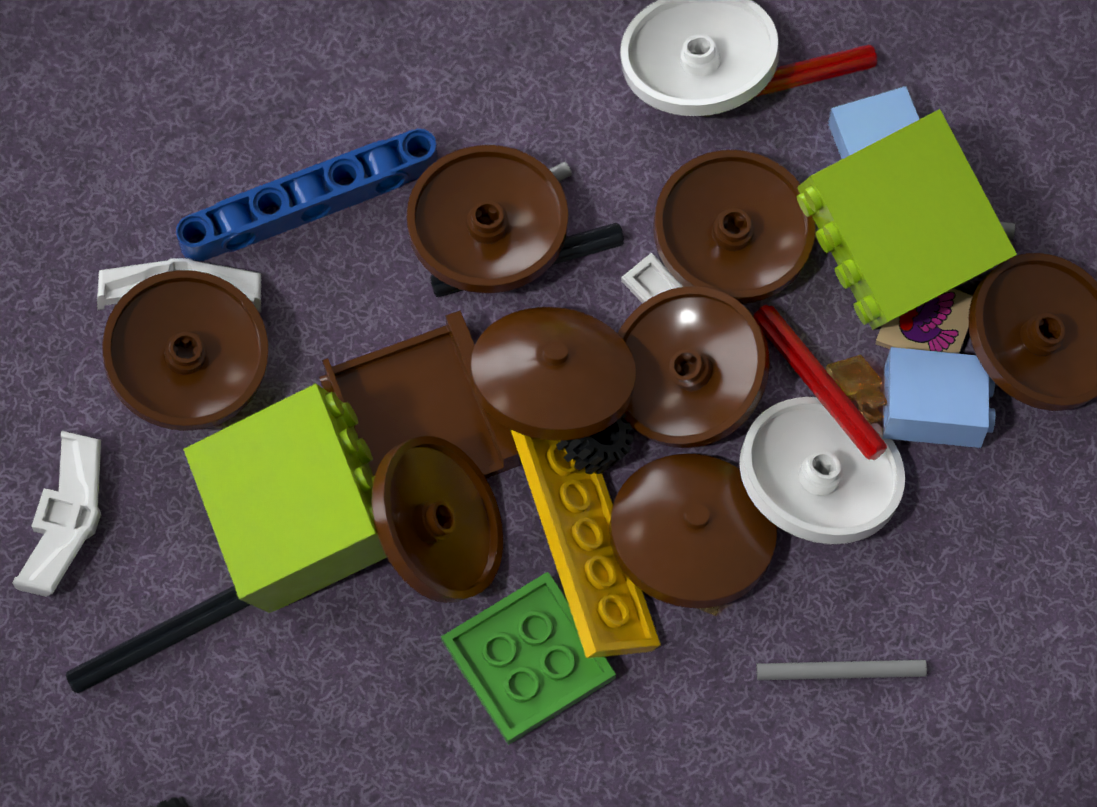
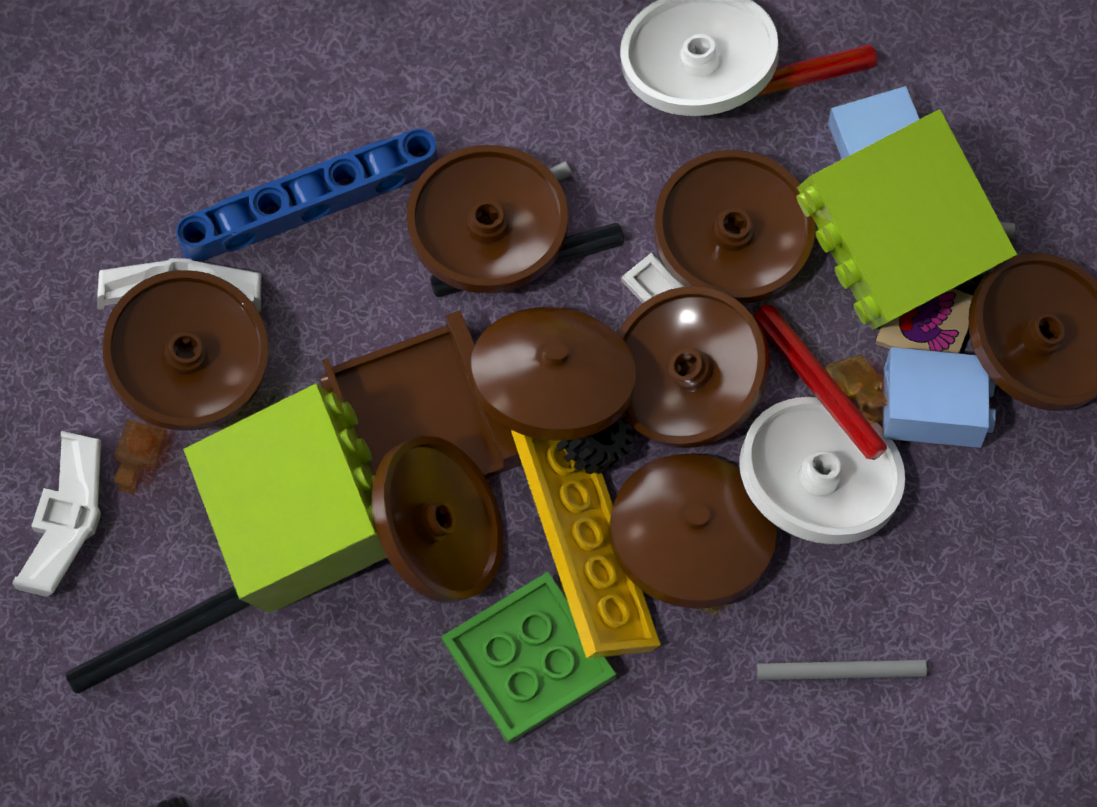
(137, 450): none -> clear orange plate

